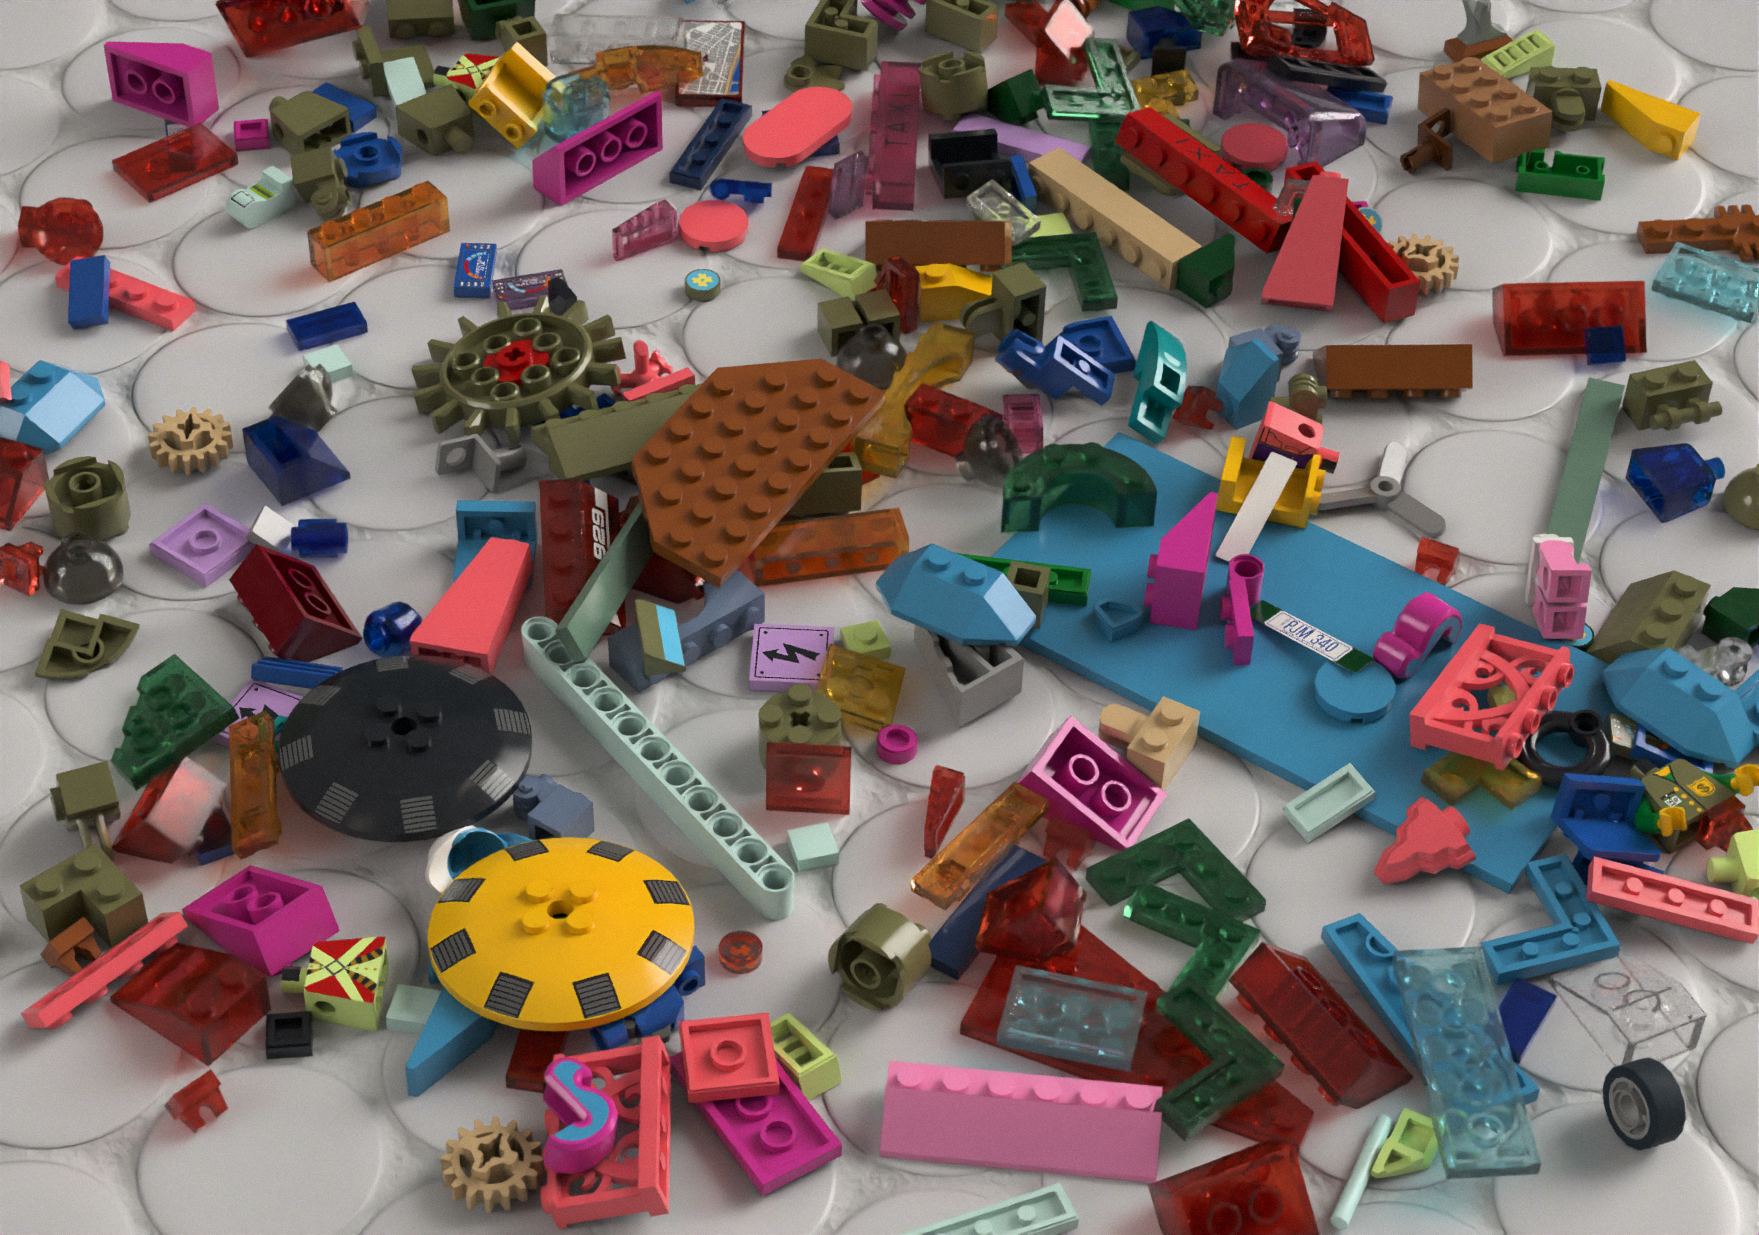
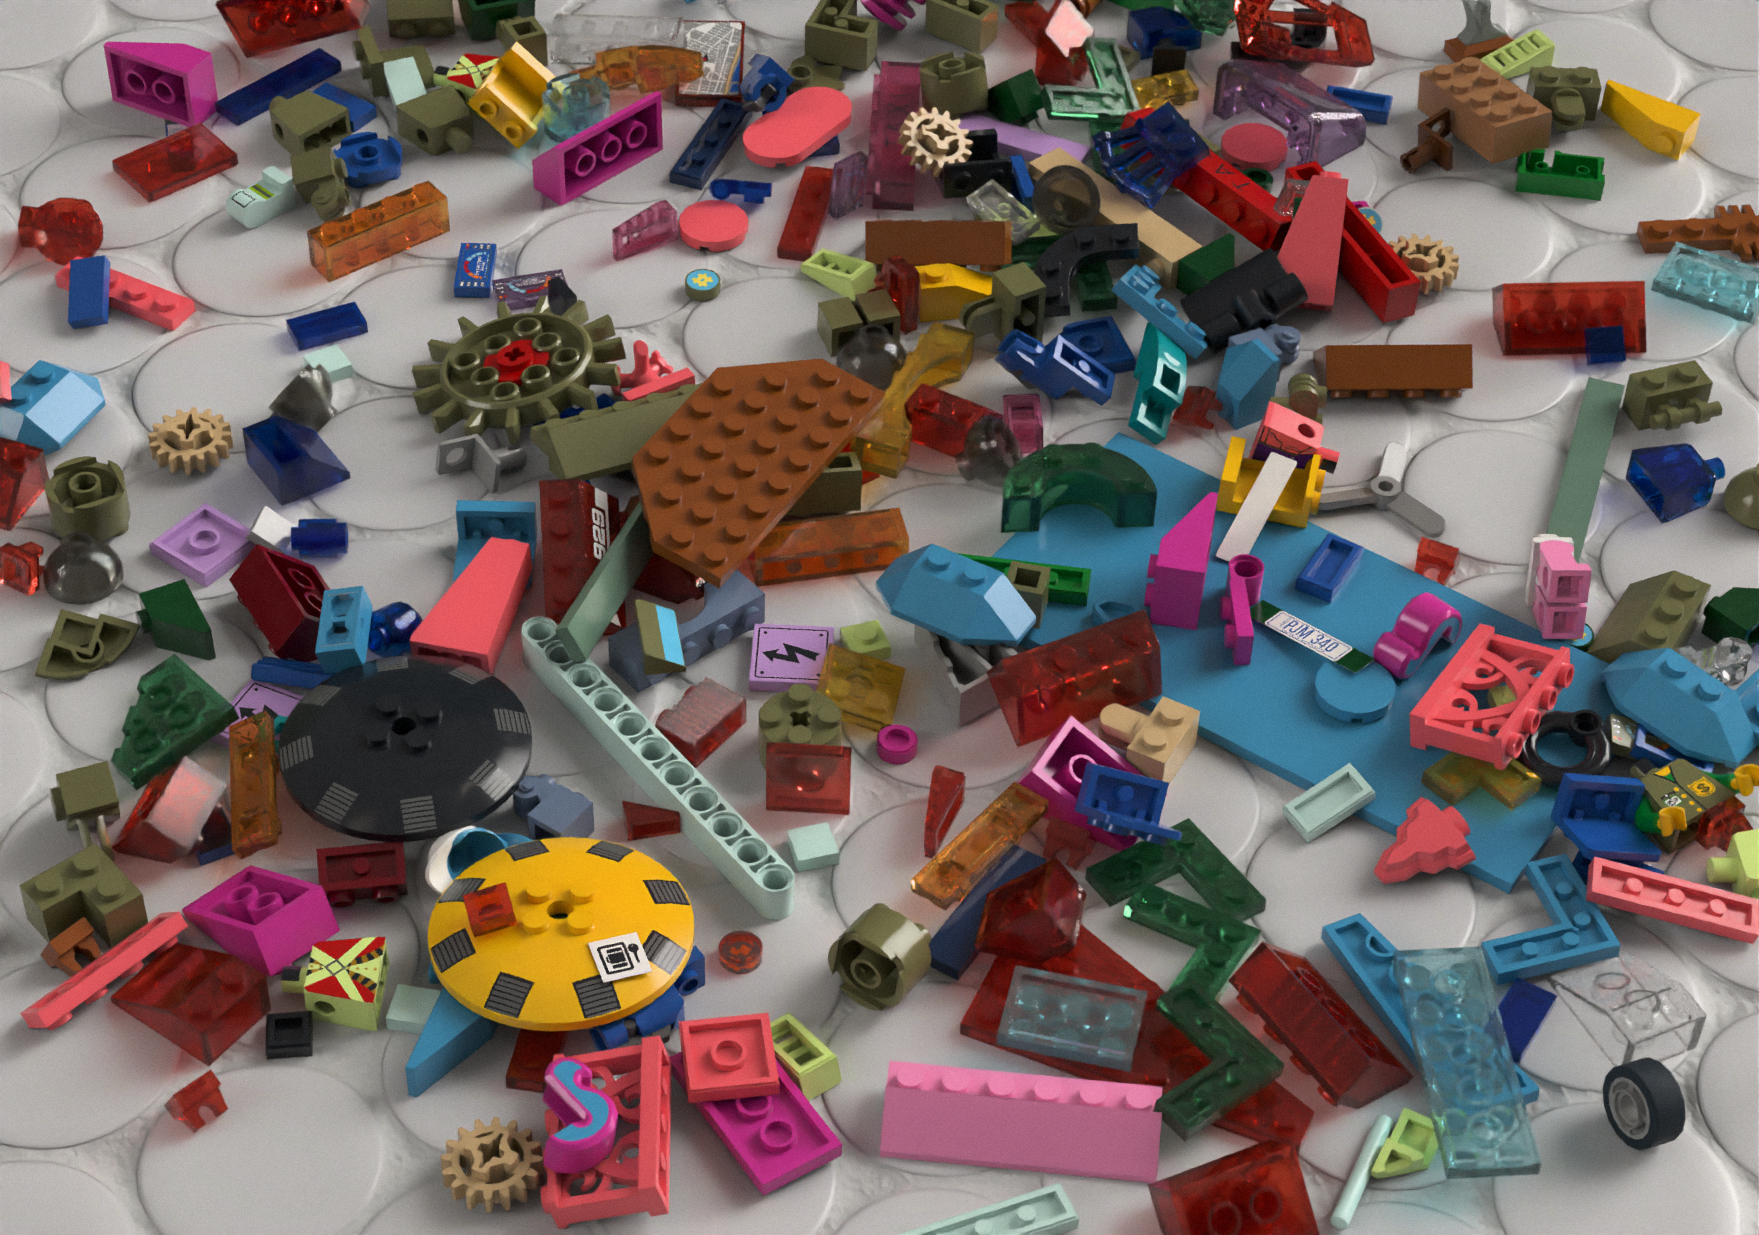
(175, 621): none -> dark green slope
(251, 135): dark pink tile -> none
(284, 82): none -> clear blue tile
(343, 628): none -> dark azure piece
(362, 873): none -> dark red bracket
(489, 909): none -> clear red plate
(620, 957): none -> white sticker
(649, 821): none -> clear red piece
(703, 720): none -> clear red brick
(764, 85): none -> blue plate
(934, 141): none -> tan gear
(1075, 193): none -> clear smoke piece
(1078, 250): none -> black plate
(1078, 677): none -> clear red slope
(1124, 803): none -> blue bracket
(1138, 290): none -> dark azure plate
(1167, 138): none -> clear blue plate
(1244, 299): none -> black panel
(1326, 73): black tile -> none
(1329, 568): none -> blue tile

